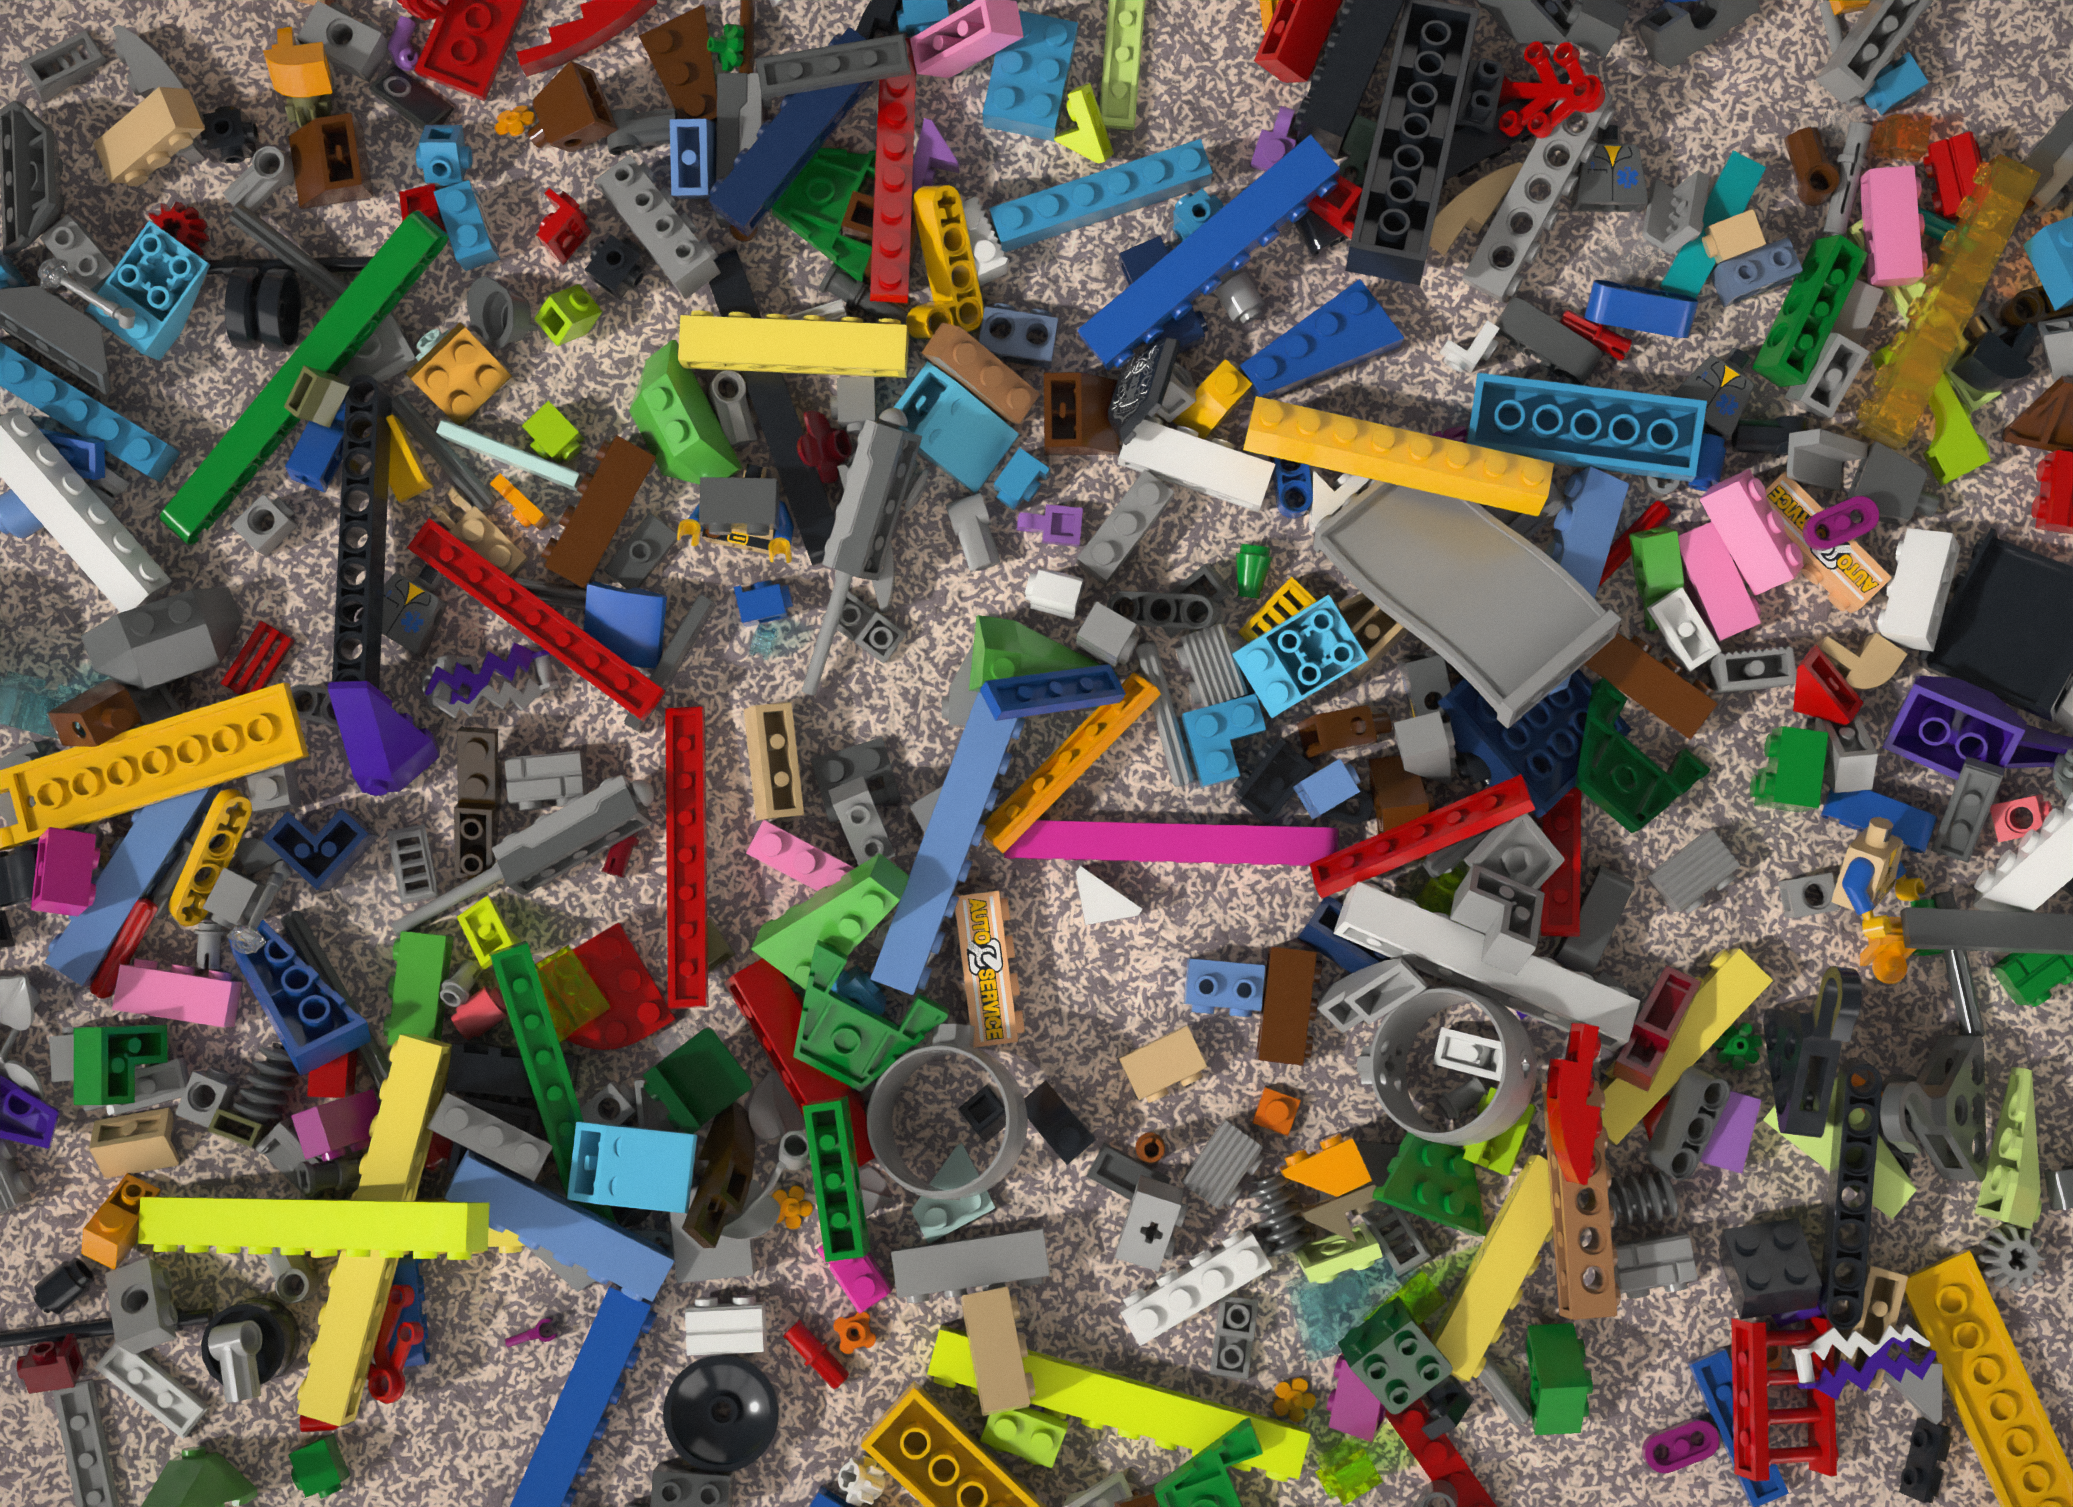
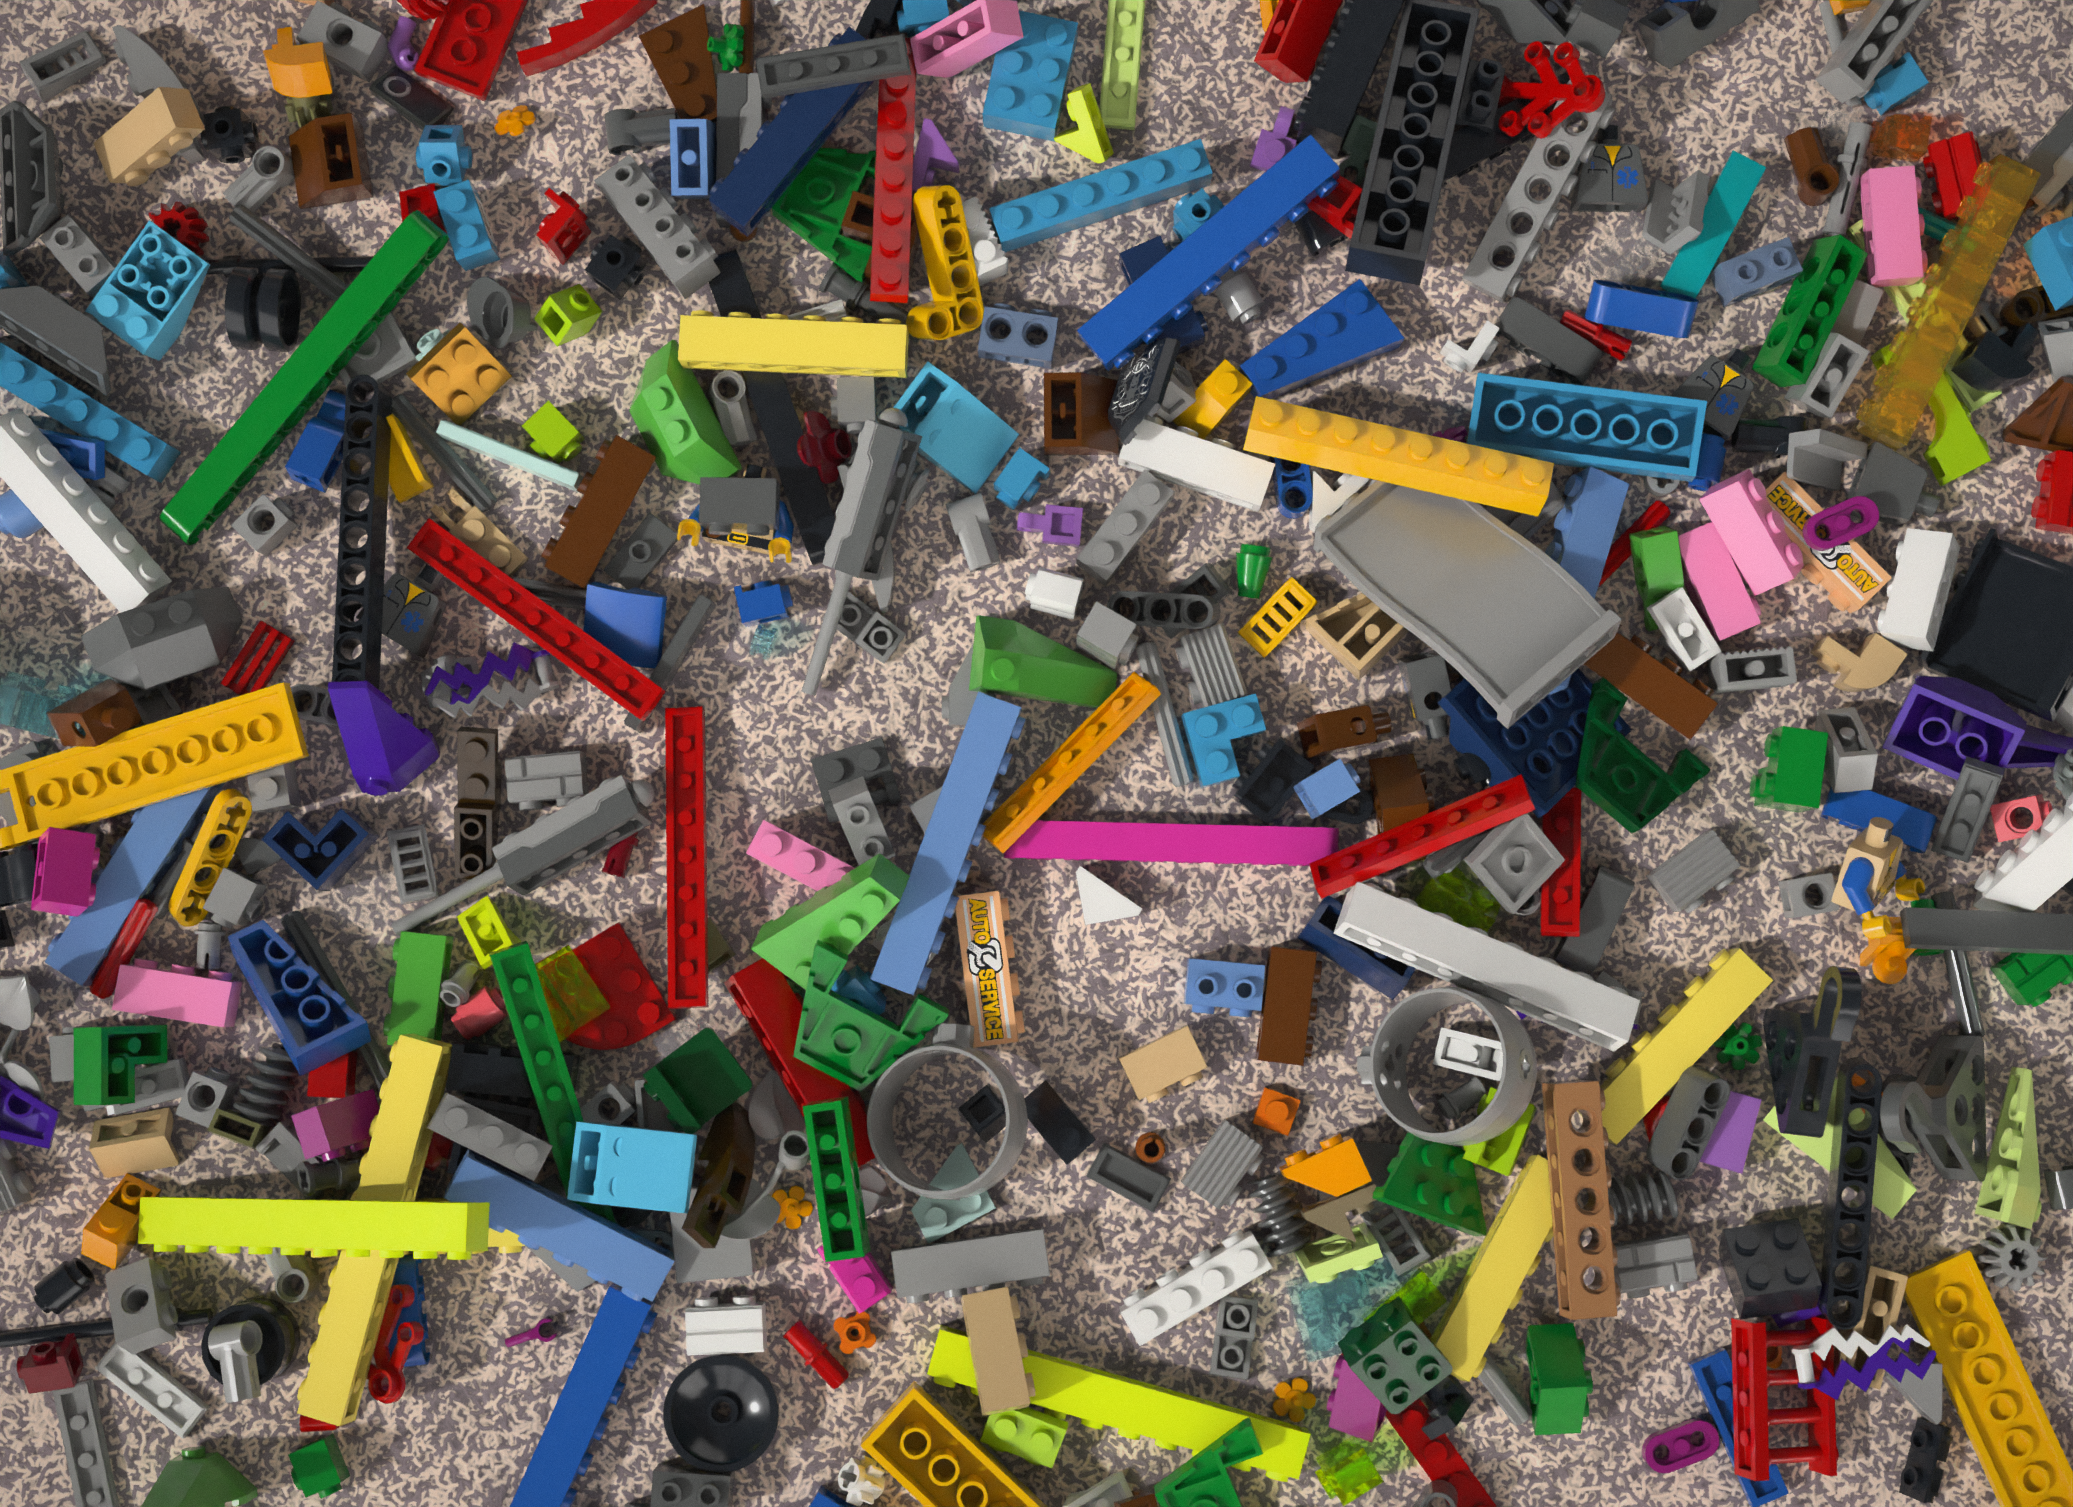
(54, 274): piece -> none
(247, 937): piece -> none
(316, 396): olive piece -> none
(524, 509): light orange plate -> none
(571, 111): reddish brown torso -> none
(773, 761): tan brick -> none
(980, 373): medium nougat brick -> none
(1052, 692): blue plate -> none
(1151, 1203): light grey brick -> none
(1300, 656): medium azure slope -> none
(1370, 993): light grey slope -> none
(1427, 747): light grey slope -> none
(1472, 207): tan slope -> none
(1502, 911): light grey brick -> none
(1570, 1119): red slope -> none
(1656, 1028): dark red slope -> none
(1733, 237): tan brick -> none
(1823, 690): red slope -> none

